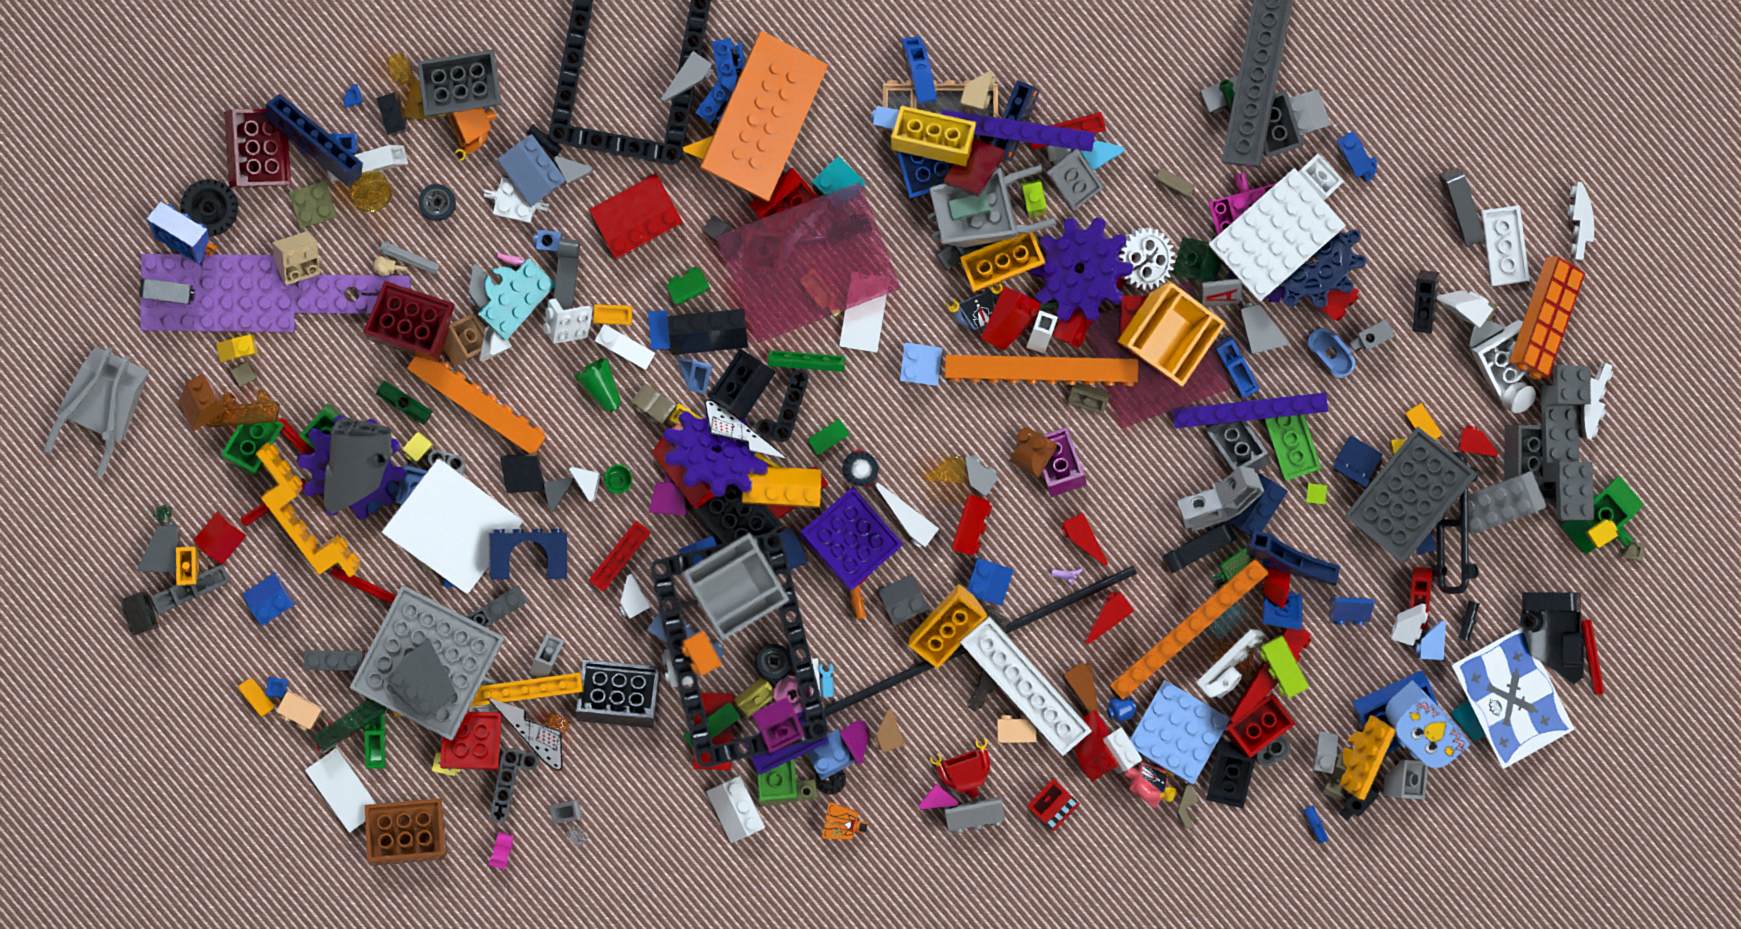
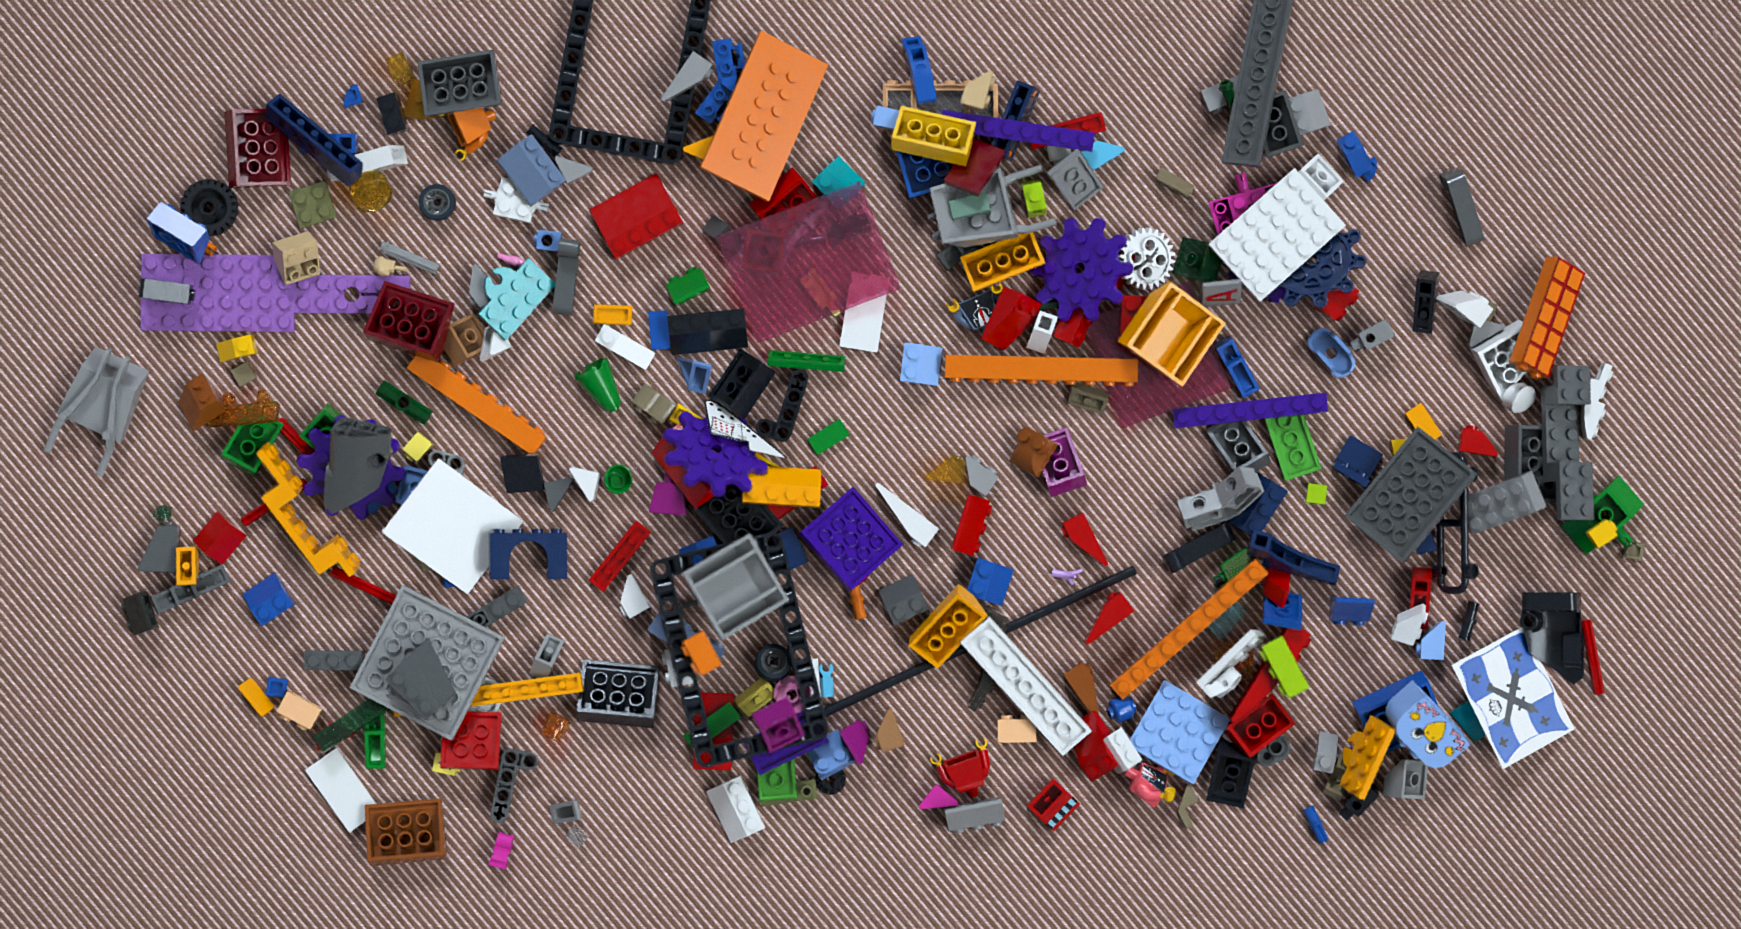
(541, 738): white sticker -> none
(566, 324): white bracket -> none
(842, 823): orange torso -> none
(860, 468): black plate -> none
(1260, 330): light grey slope -> none
(1505, 246): white tile -> none
(1582, 213): white slope -> none

